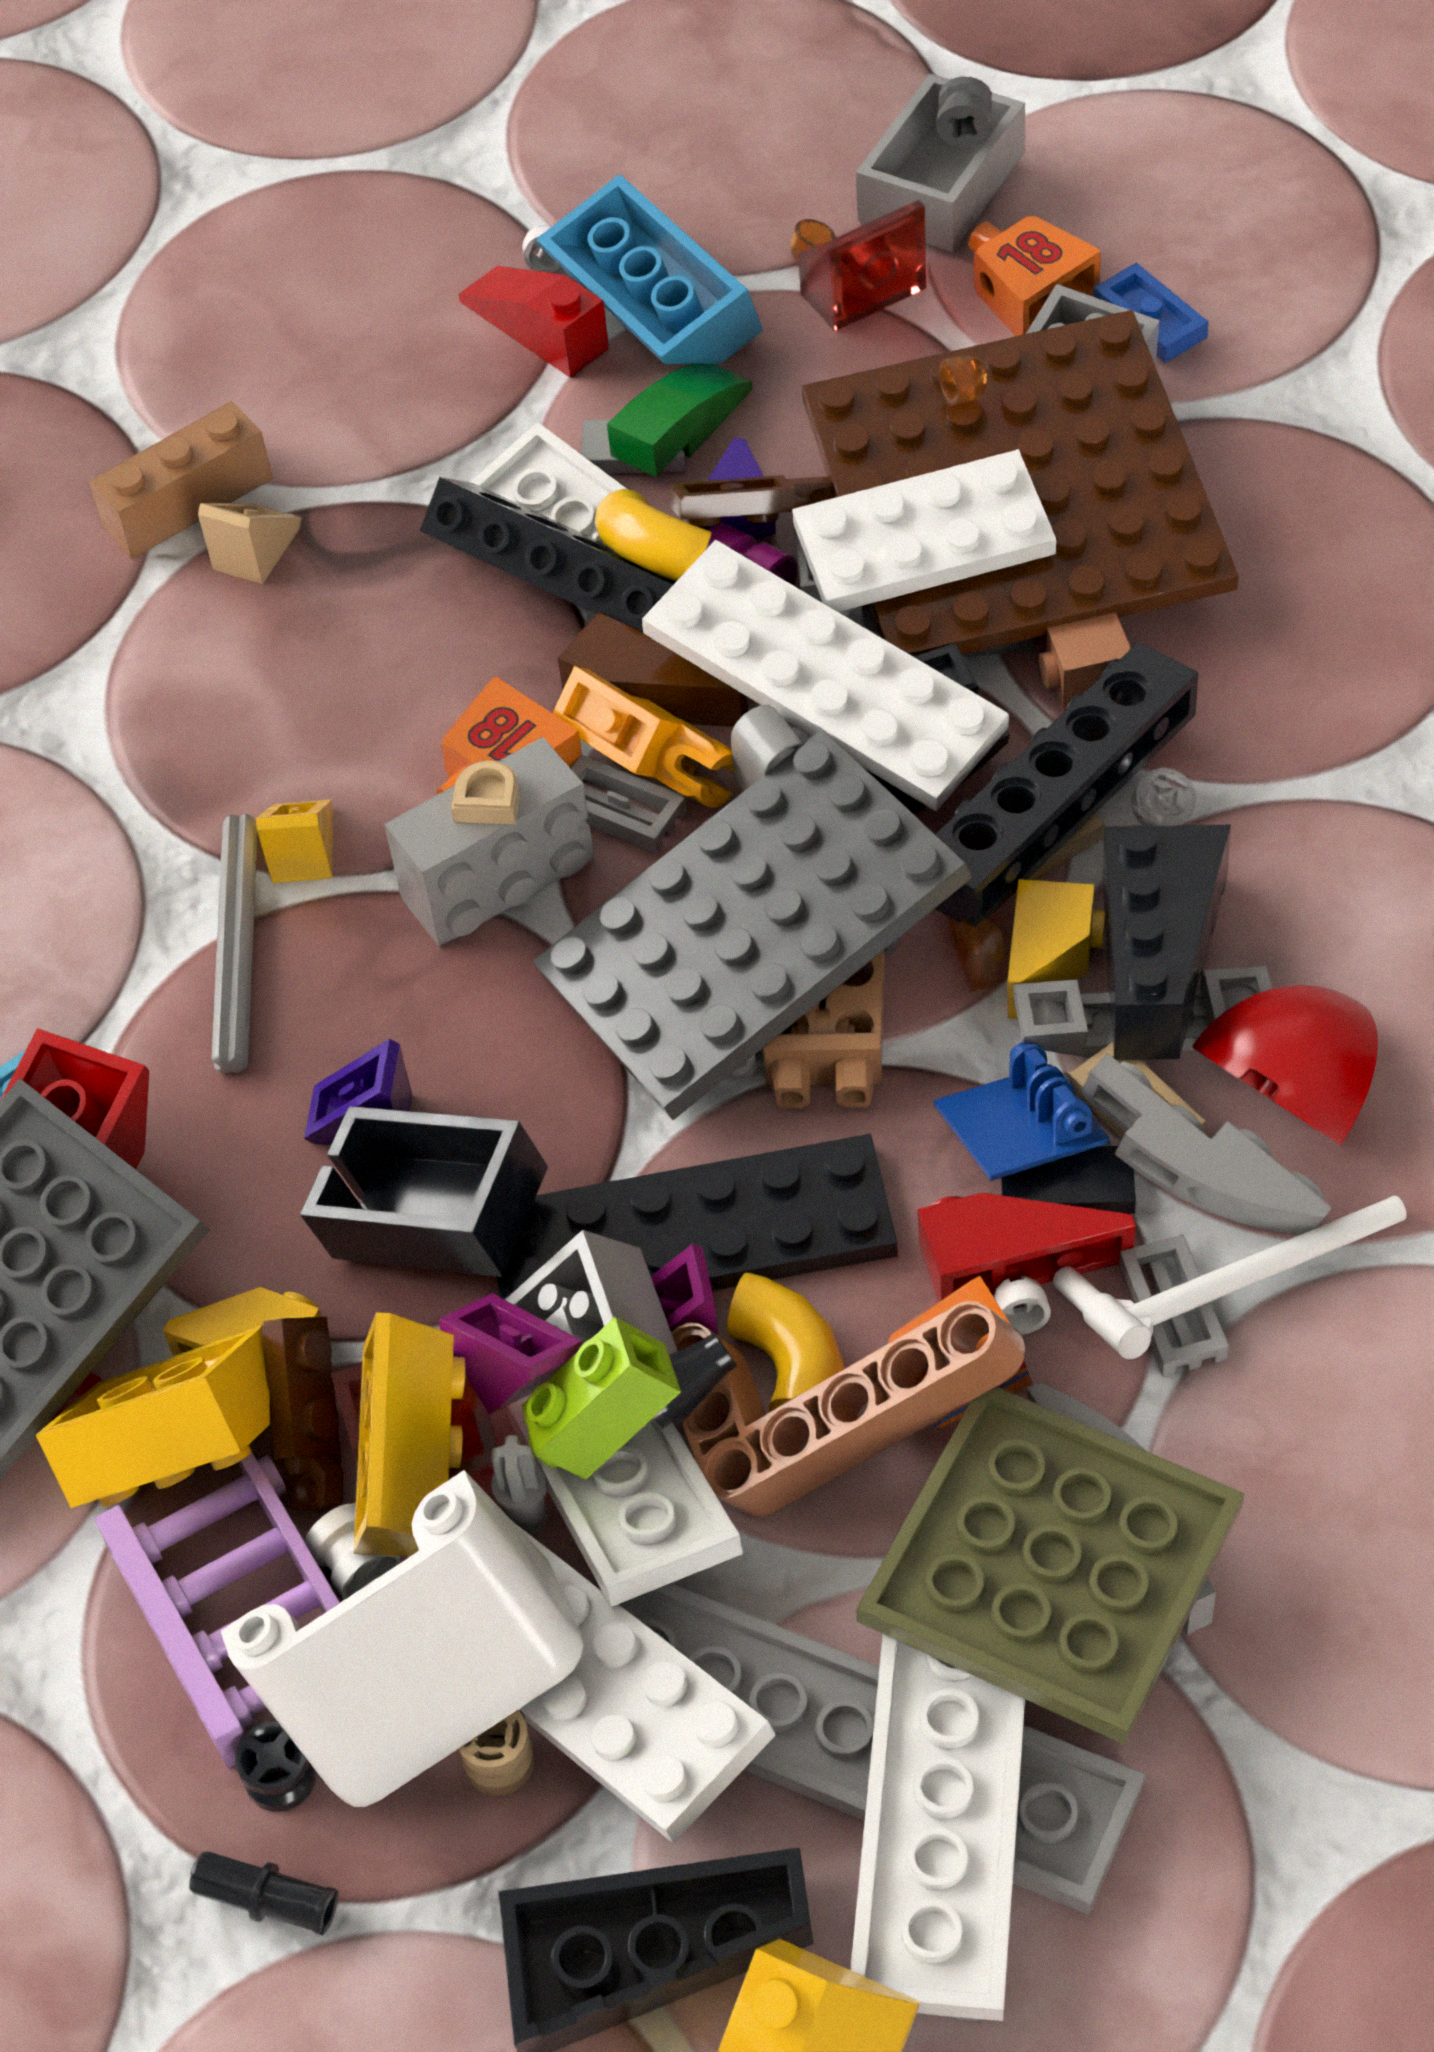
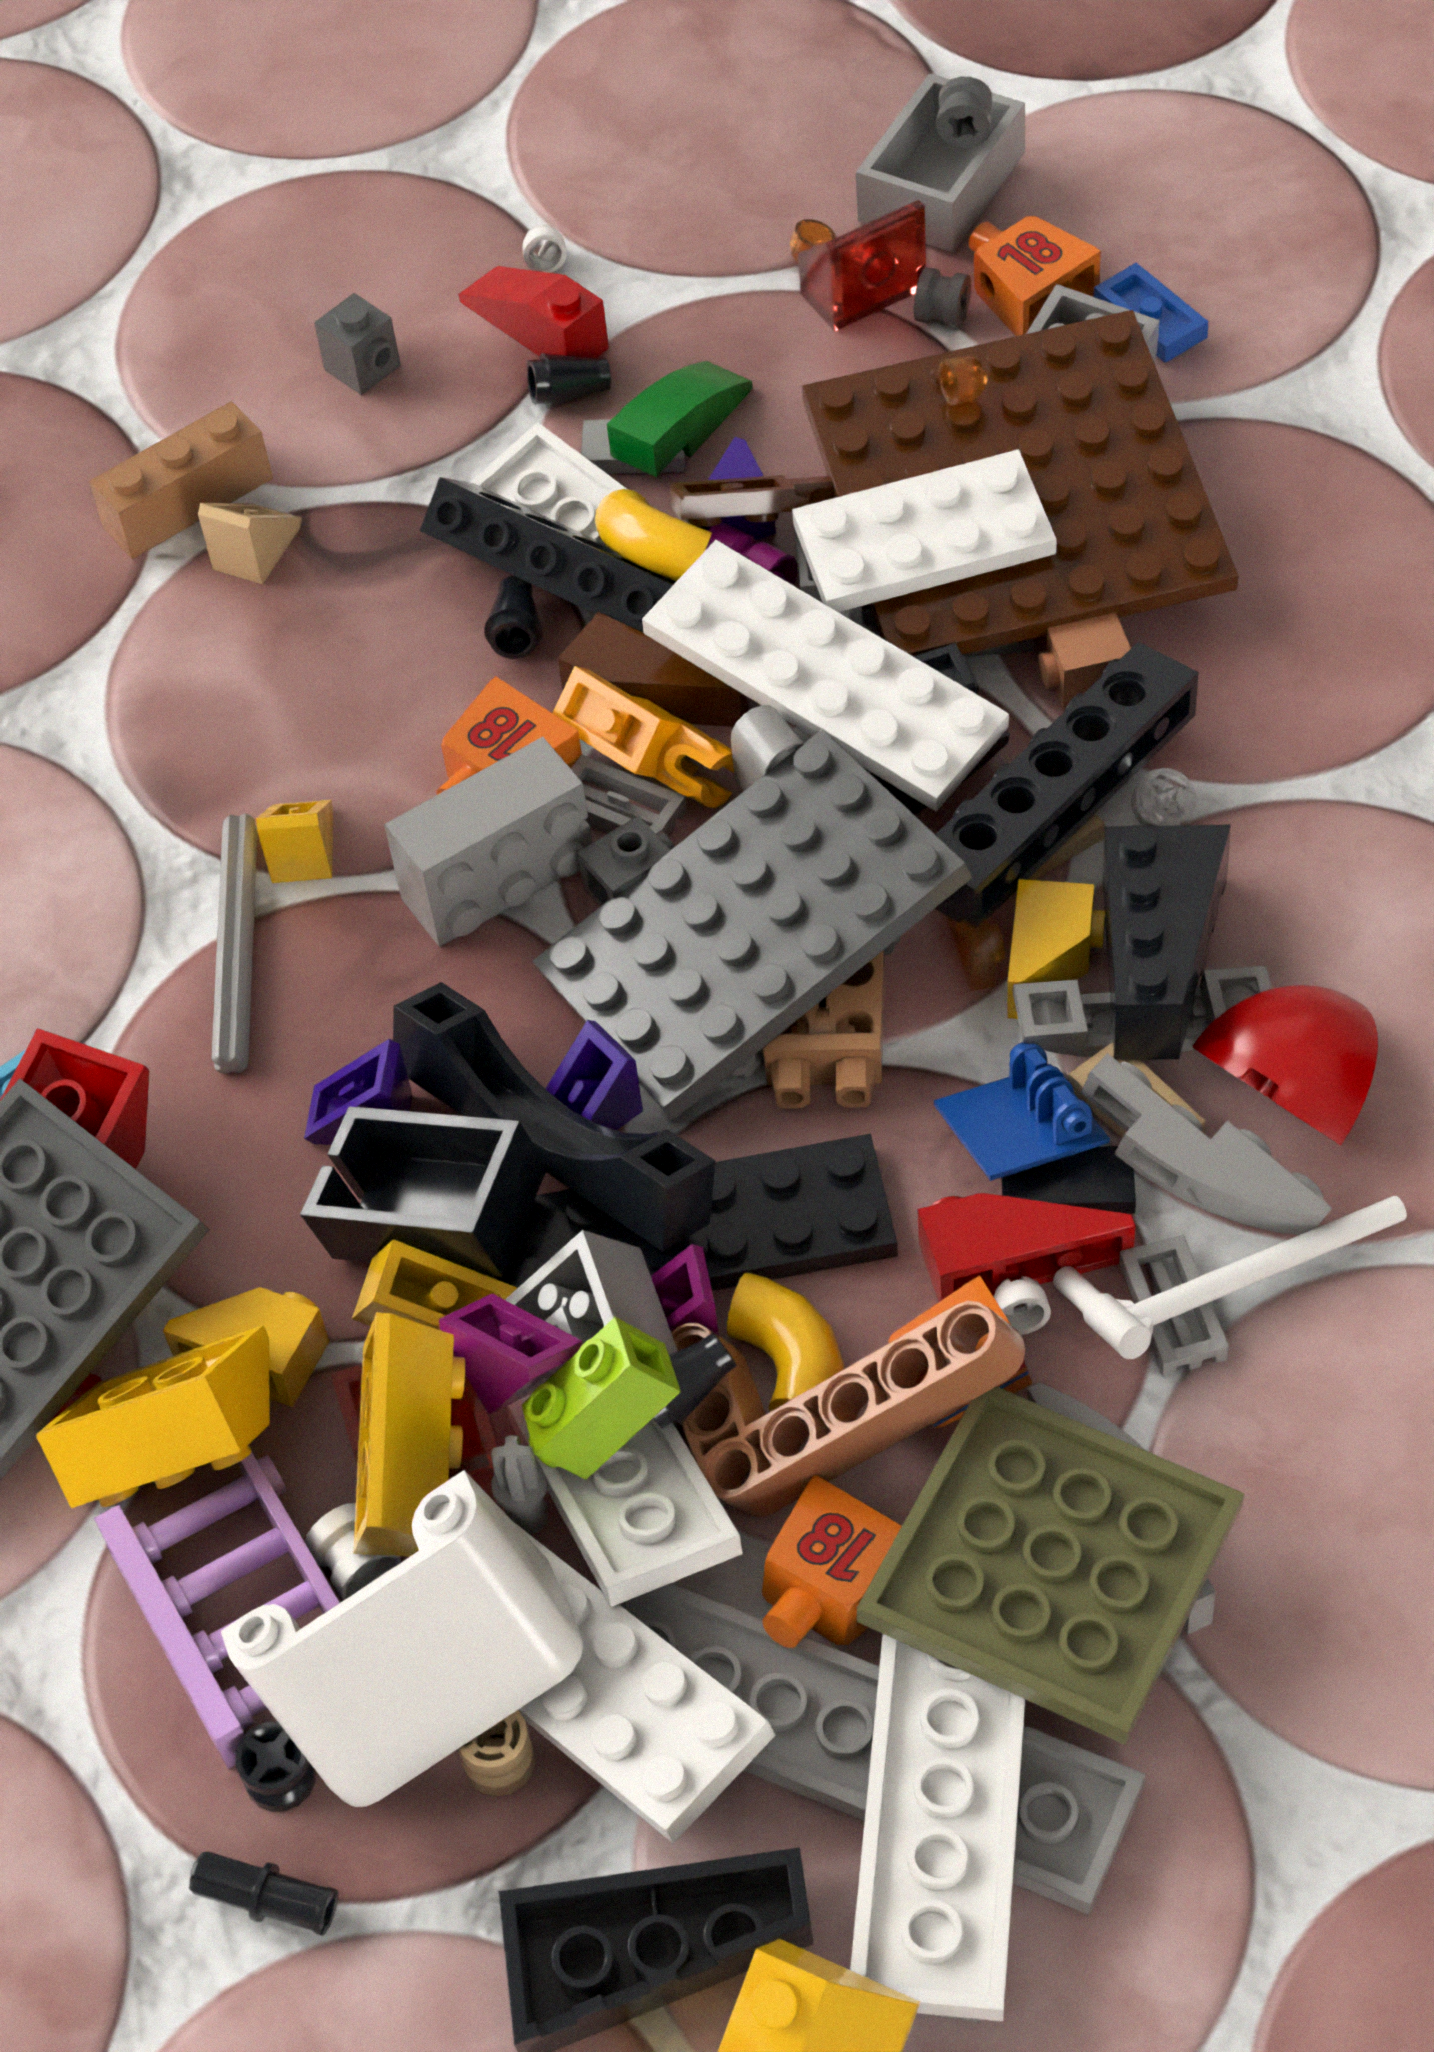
(304, 1409): reddish brown hinge -> none
(357, 343): none -> dark grey brick
(420, 1286): none -> yellow slope
(486, 794): tan tile -> none
(513, 623): none -> black cone
(565, 378): none -> black cone
(598, 1079): none -> dark purple slope
(620, 859): none -> dark grey brick
(641, 1180): none -> black arch
(653, 277): dark azure slope -> none
(823, 1565): none -> orange torso
(942, 297): none -> dark grey wheel

